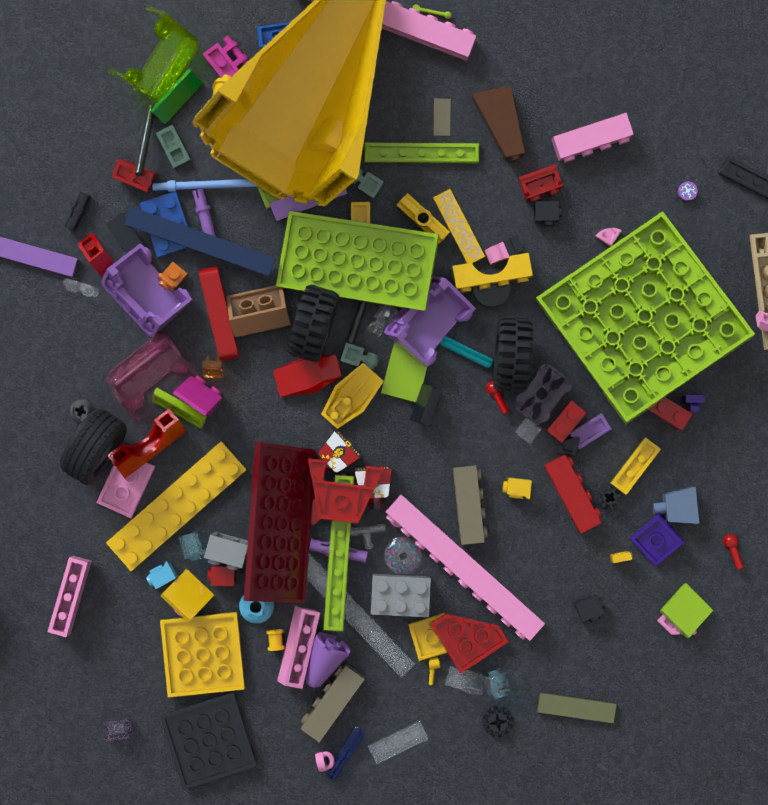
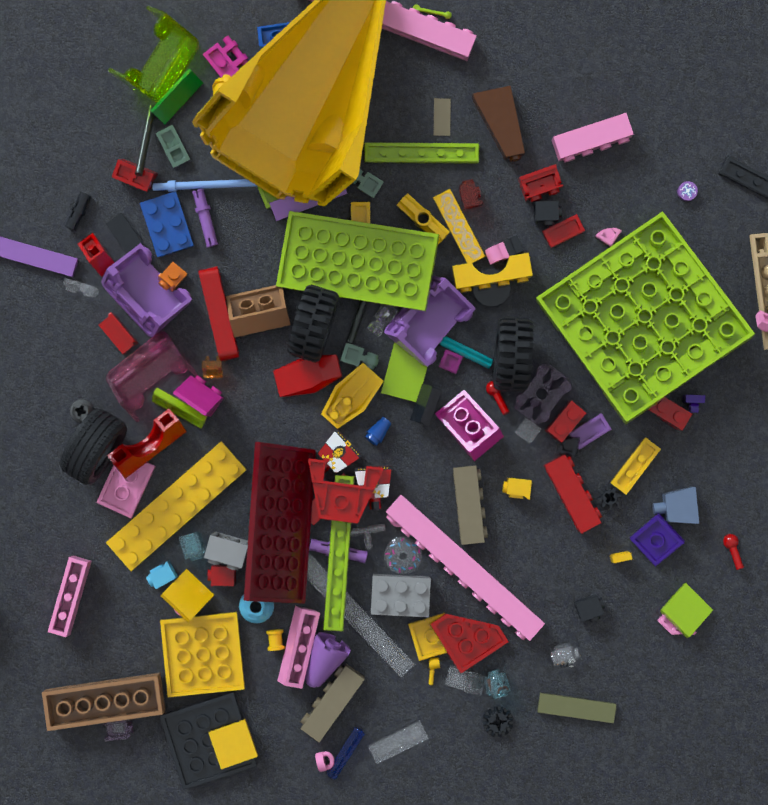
(103, 701): none -> medium nougat brick
(118, 333): none -> red panel
(199, 241): dark blue tile -> none
(233, 744): none -> yellow tile
(378, 431): none -> blue cone
(450, 361): none -> magenta tile
(469, 195): none -> clear red brick
(469, 425): none -> dark pink slope
(563, 231): none -> red tile
(565, 655): none -> clear head

